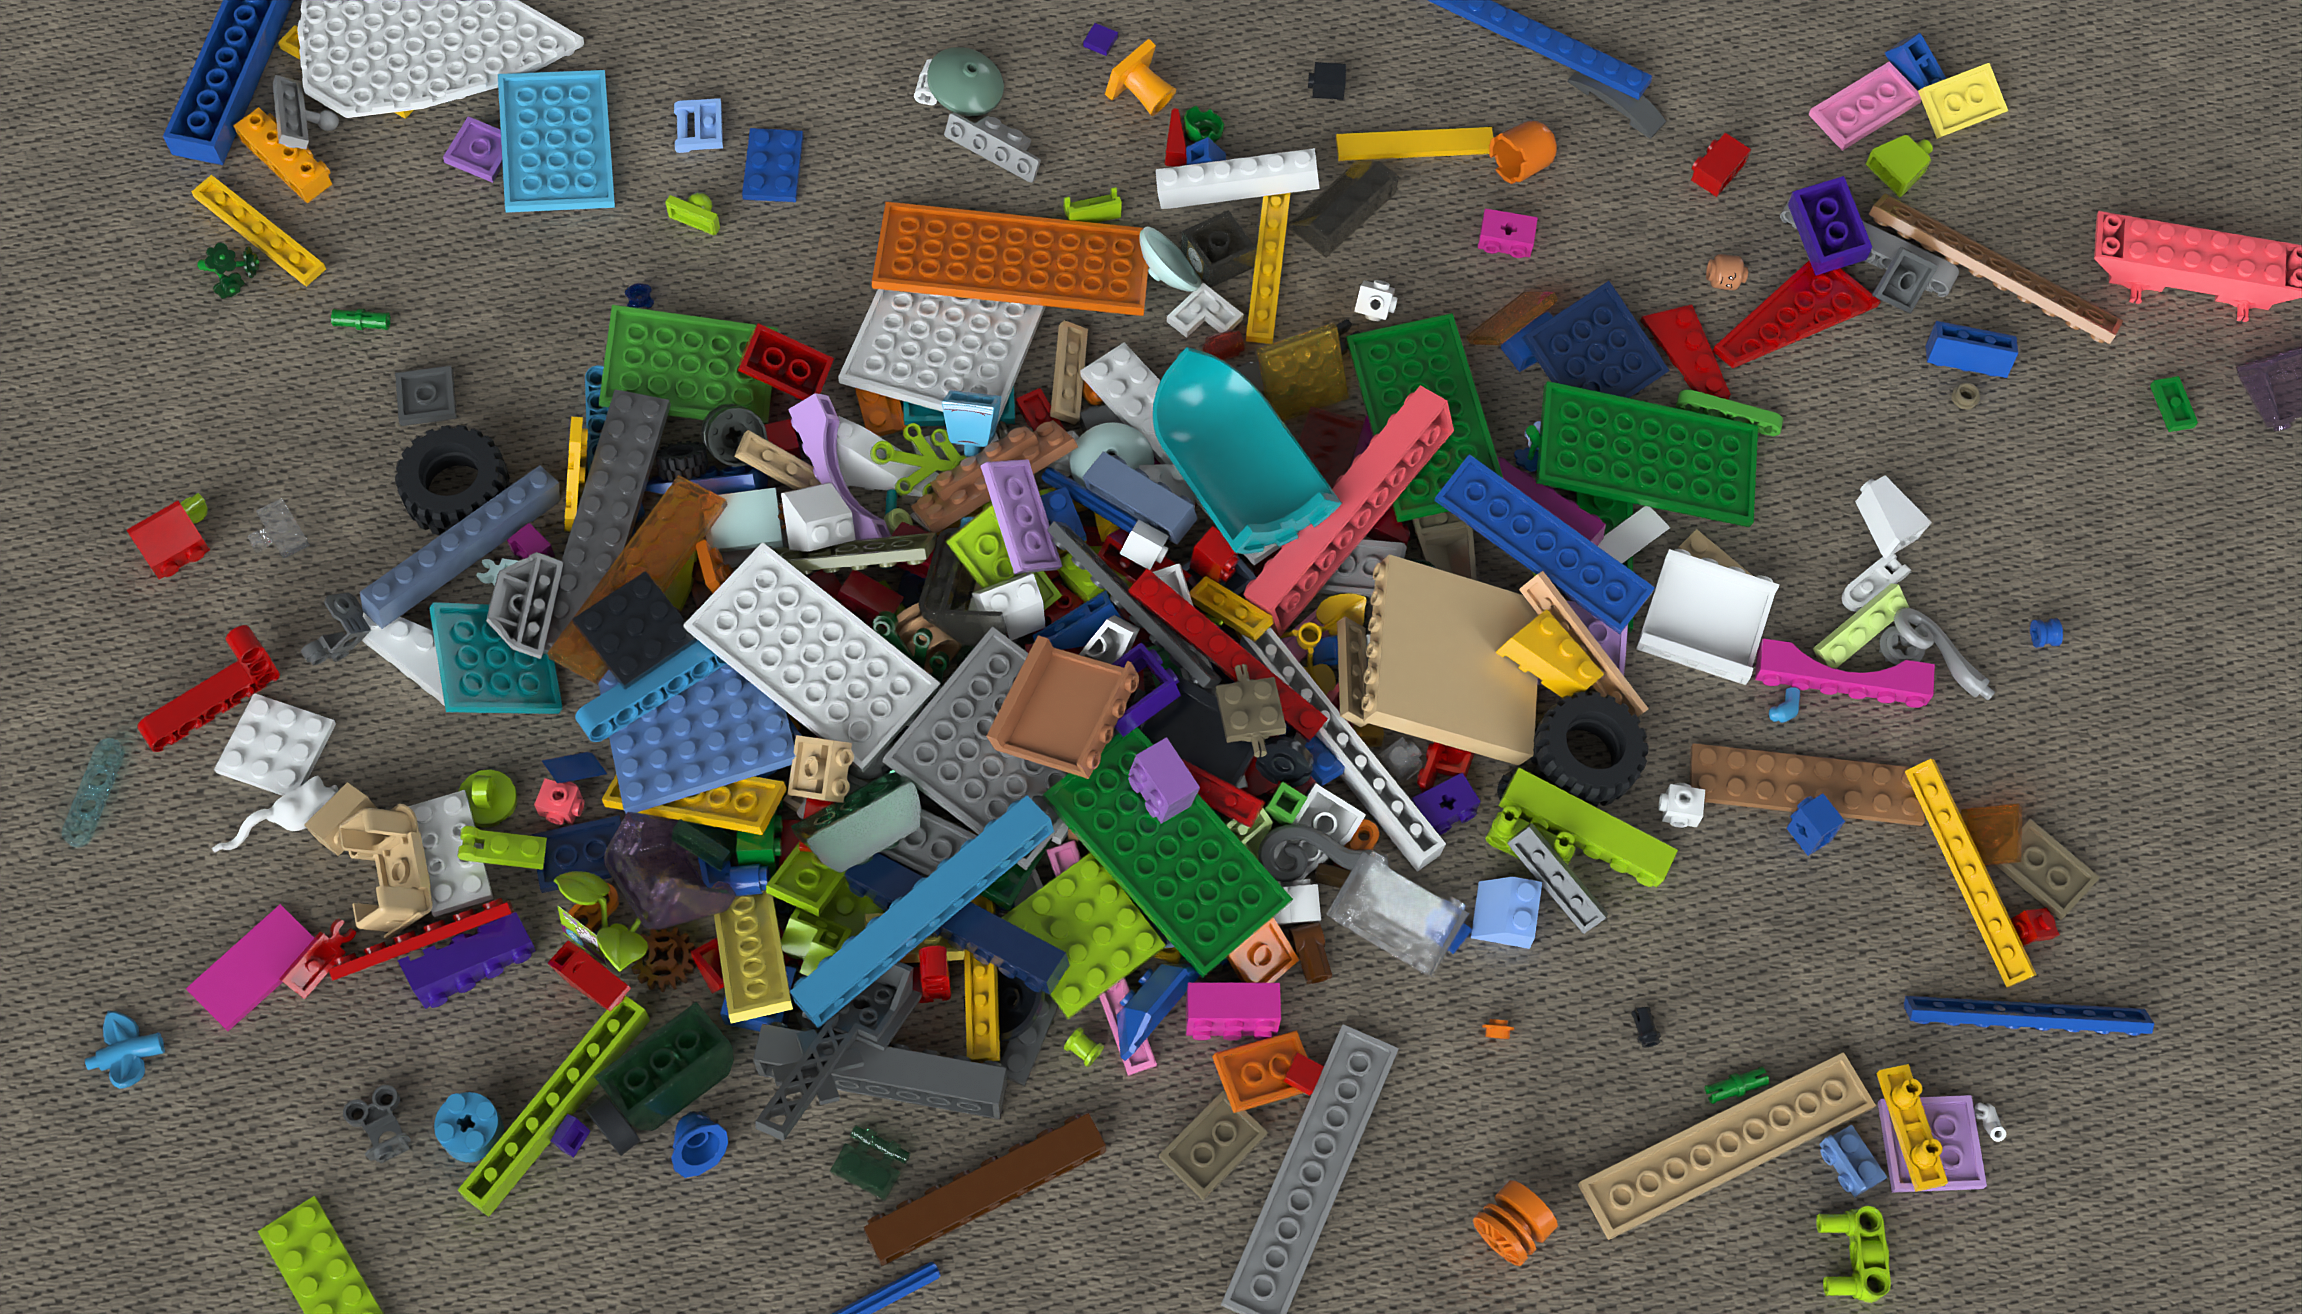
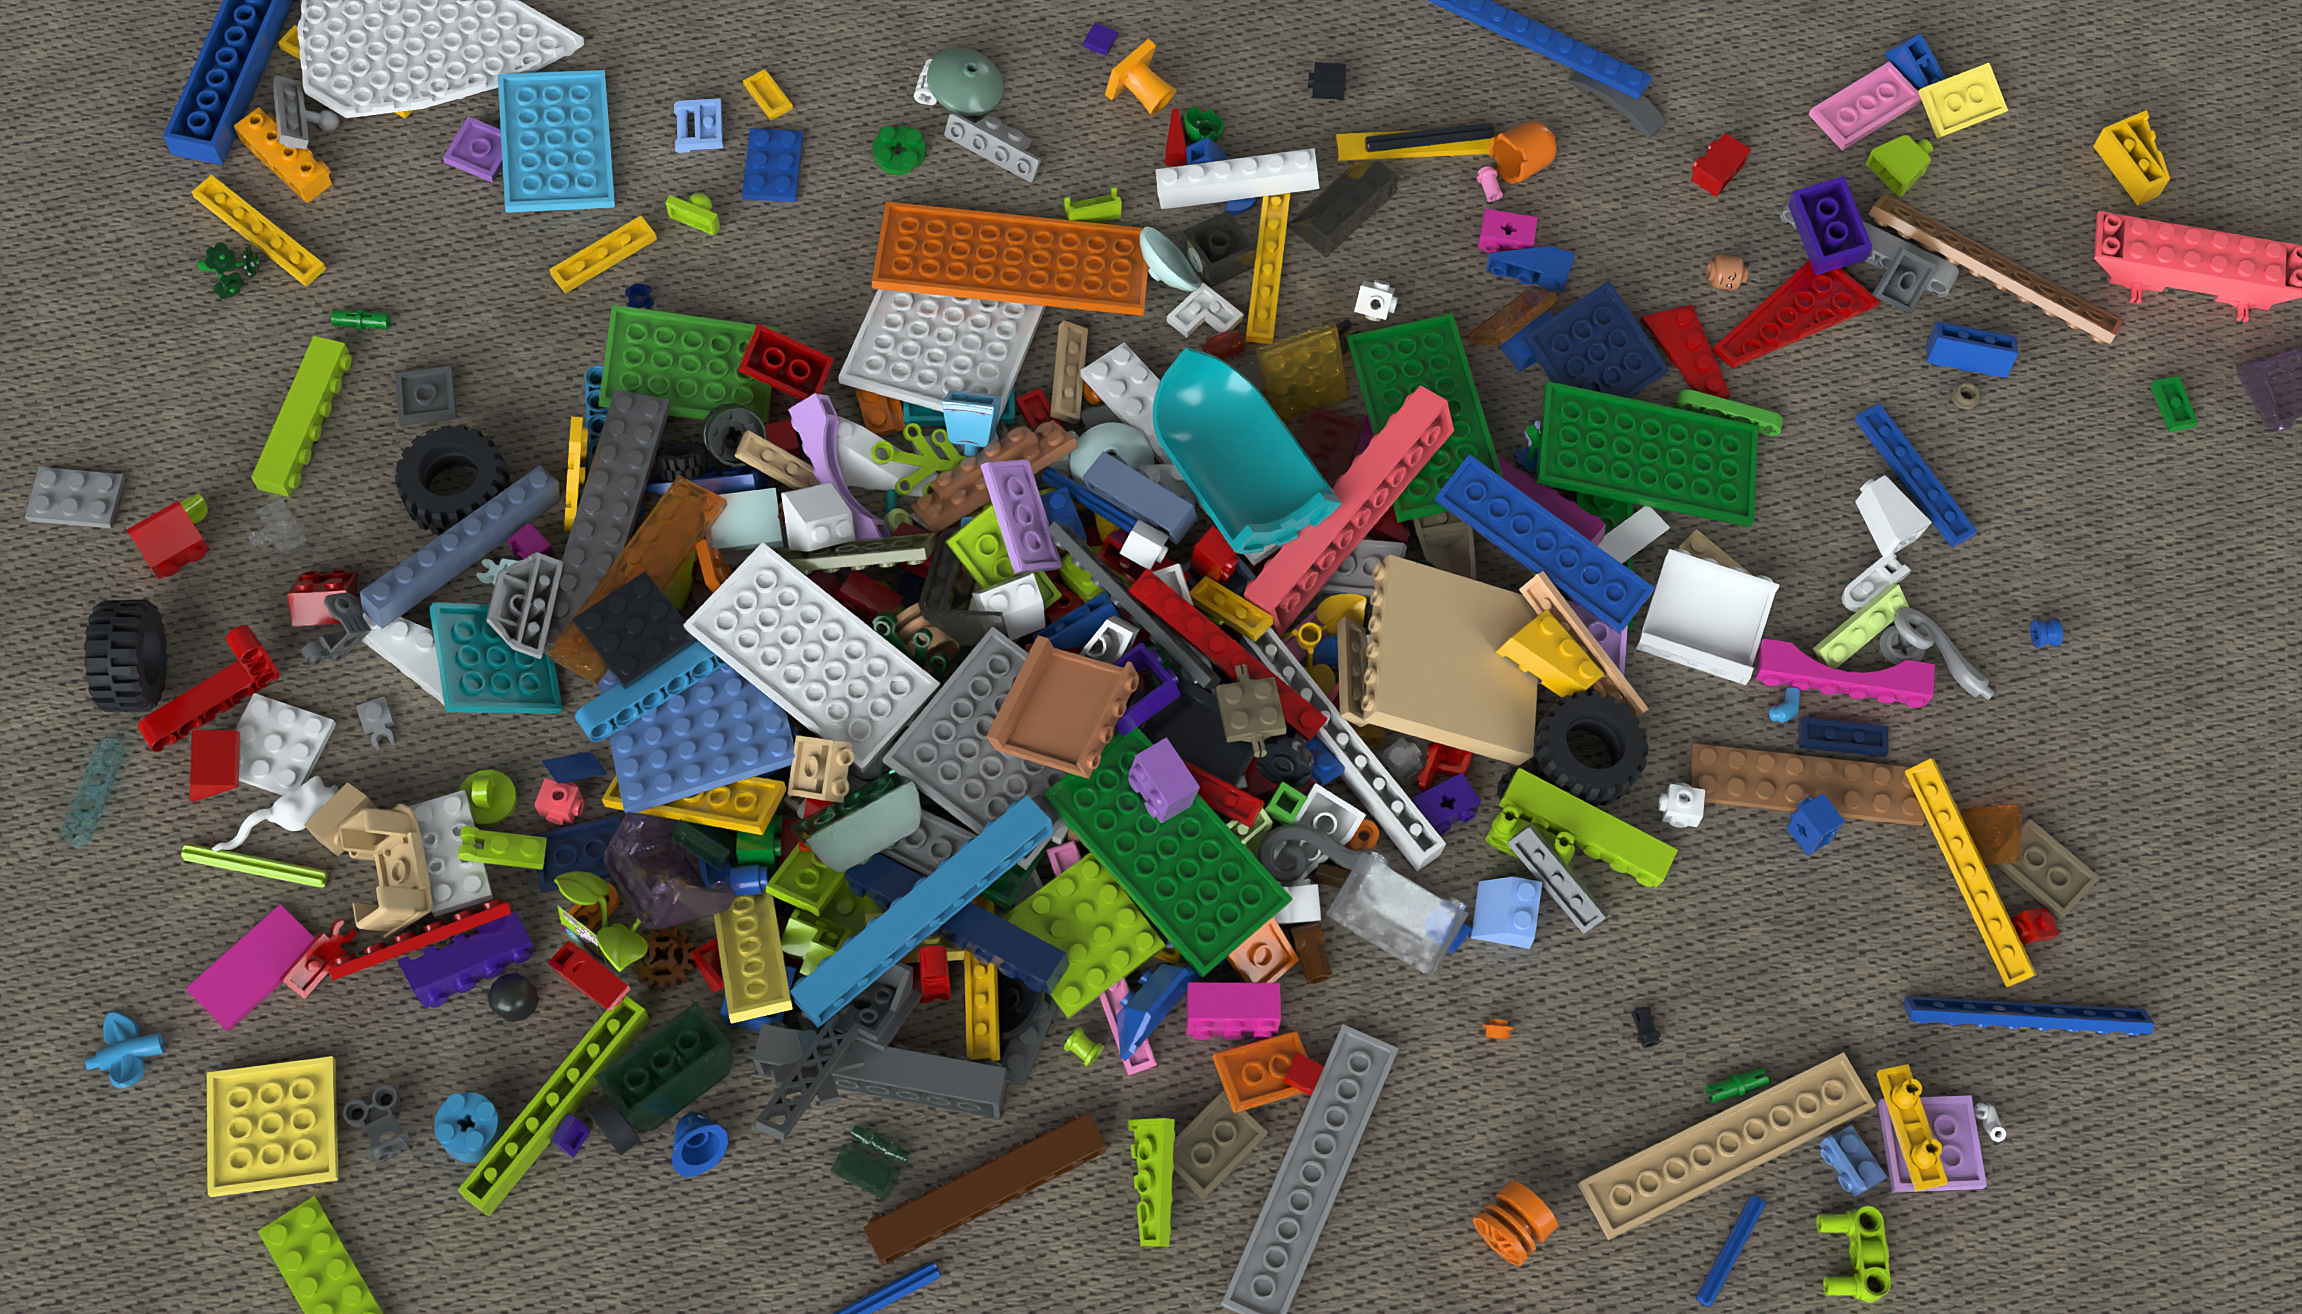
(75, 497): none -> light grey plate
(125, 655): none -> black tyre
(214, 762): none -> red slope
(255, 865): none -> lime axle
(272, 1126): none -> light yellow plate
(302, 417): none -> lime brick
(309, 593): none -> red slope
(376, 718): none -> light grey plate
(512, 997): none -> pearl dark grey hair
(603, 254): none -> yellow plate
(767, 94): none -> yellow tile
(897, 136): none -> green plate
(1154, 1180): none -> lime wing
(1241, 205): none -> blue tile
(1429, 137): none -> black axle
(1488, 179): none -> bright pink pin
(1538, 265): none -> blue slope
(1730, 1250): none -> blue axle
(1843, 737): none -> dark blue plate
(1915, 475): none -> blue plate
(2134, 157): none -> yellow wedge

